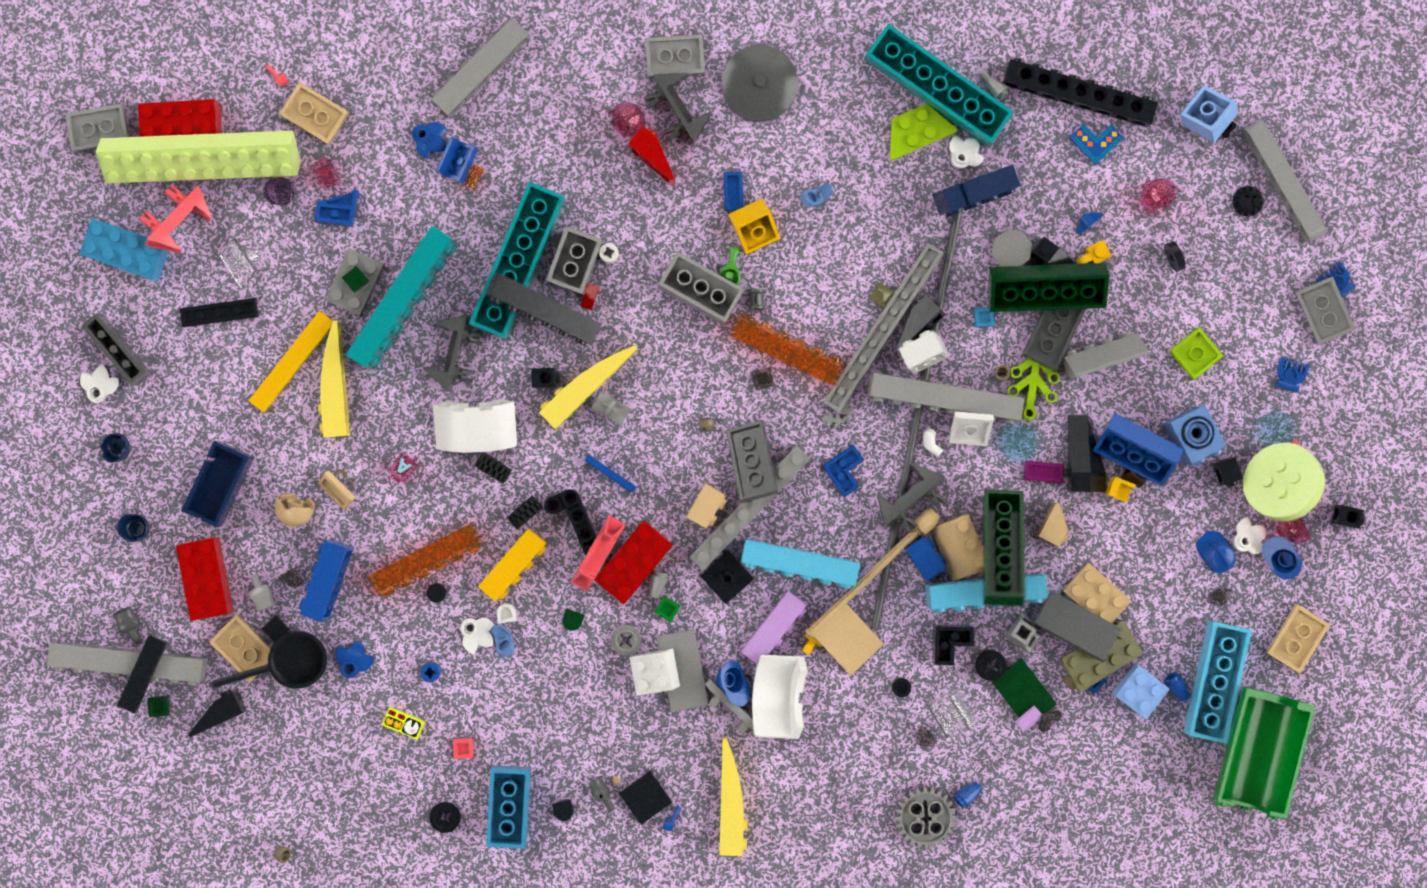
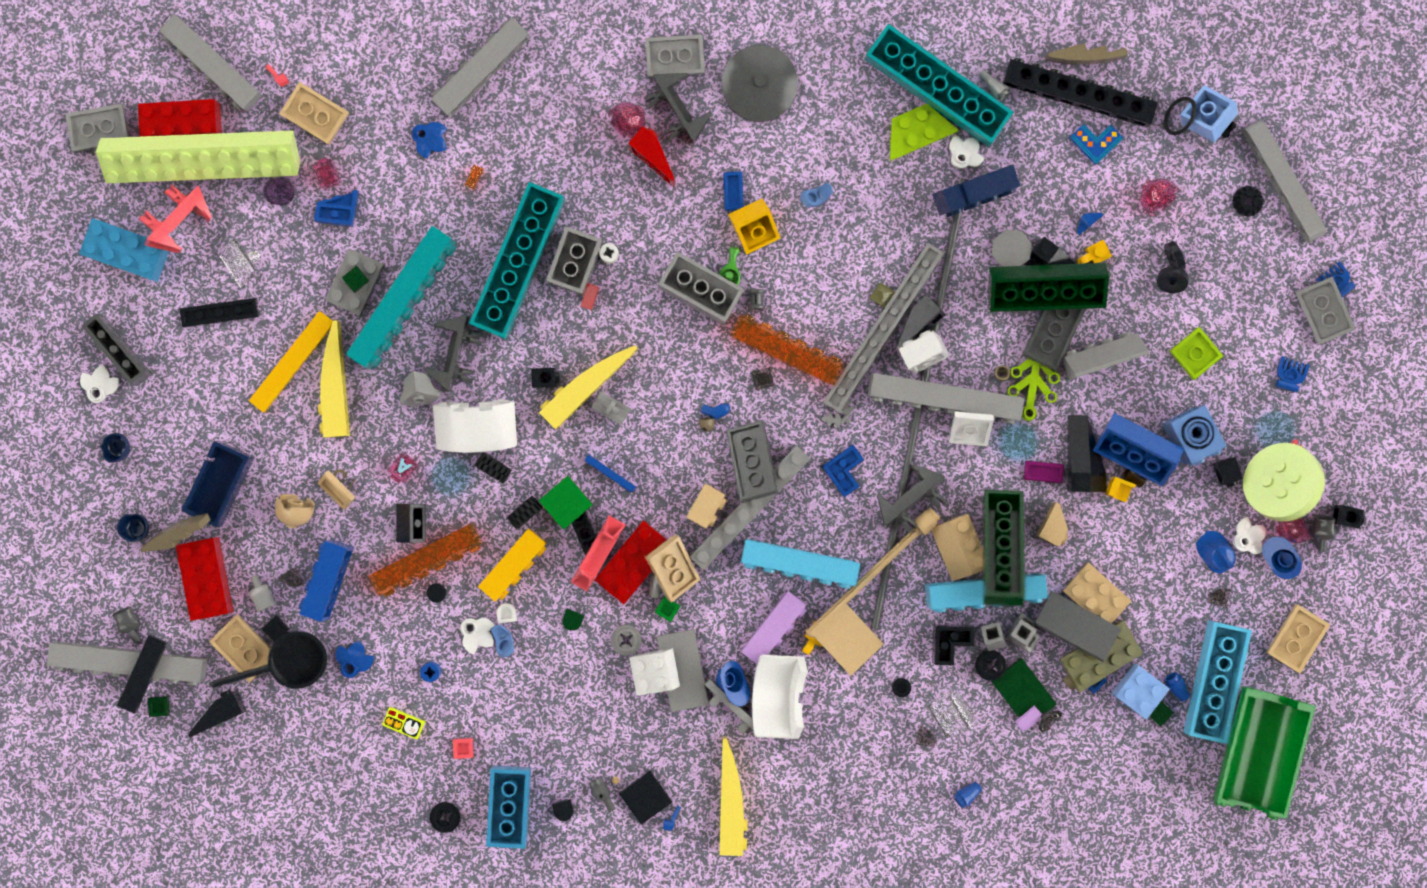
(175, 533): none -> dark tan slope
(210, 62): none -> light grey brick
(282, 854): dark tan hinge -> none
(410, 523): none -> black brick
(418, 390): none -> light grey brick
(450, 470): none -> clear light blue tile
(457, 160): blue bracket -> none
(543, 308): black brick -> none
(565, 502): none -> green tile
(673, 568): none -> tan plate
(716, 412): none -> blue arm
(727, 577): black tile -> none
(925, 558): blue brick -> none
(929, 442): white arm -> none
(942, 816): light grey gear -> none
(983, 317): dark azure tile -> none
(994, 636): none -> light grey brick
(1080, 55): none -> dark tan slope
(1161, 713): none -> dark green tile
(1172, 280): none -> black piece
(1190, 121): none -> black tyre
(1323, 530): none -> dark grey piece

